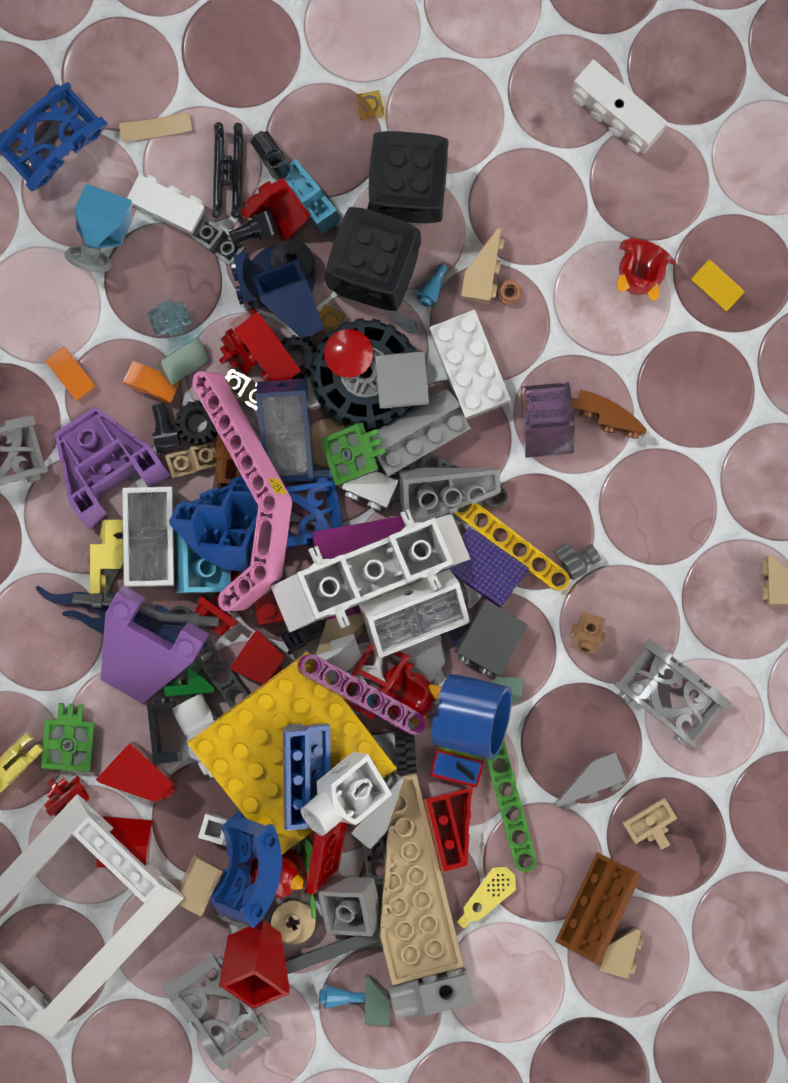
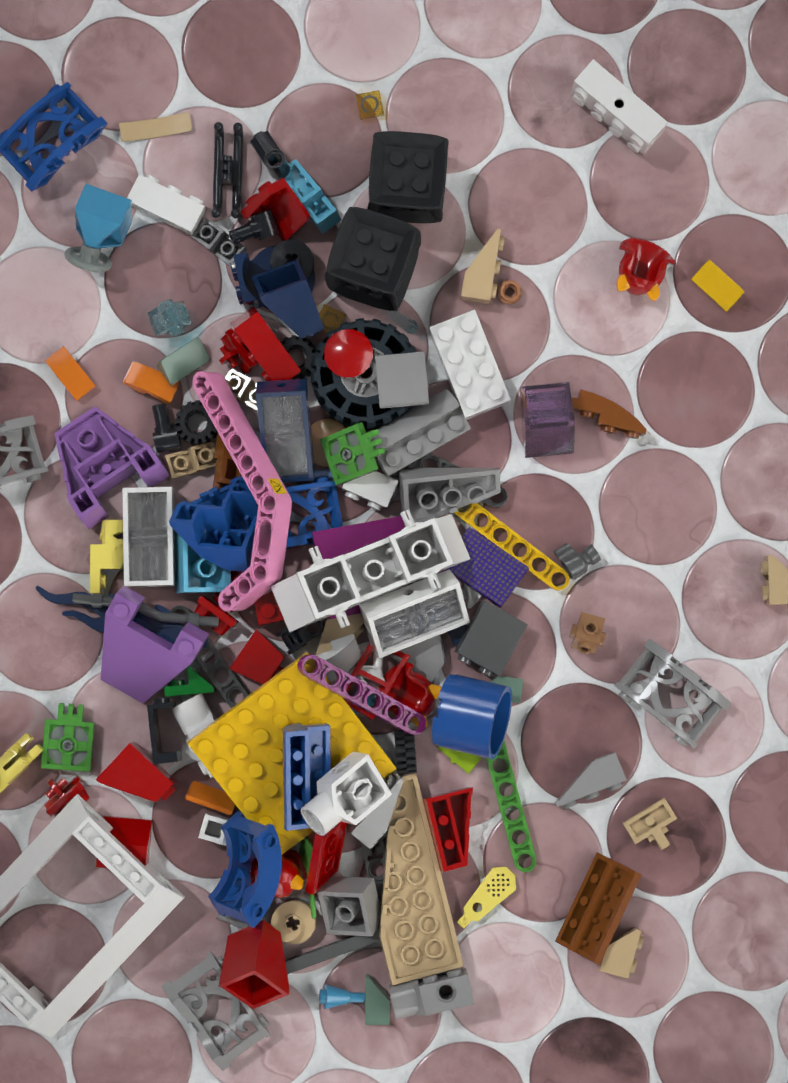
(198, 884): tan slope -> none
(210, 797): none -> orange slope
(429, 291): dark azure cone -> none
(457, 768): slope -> none

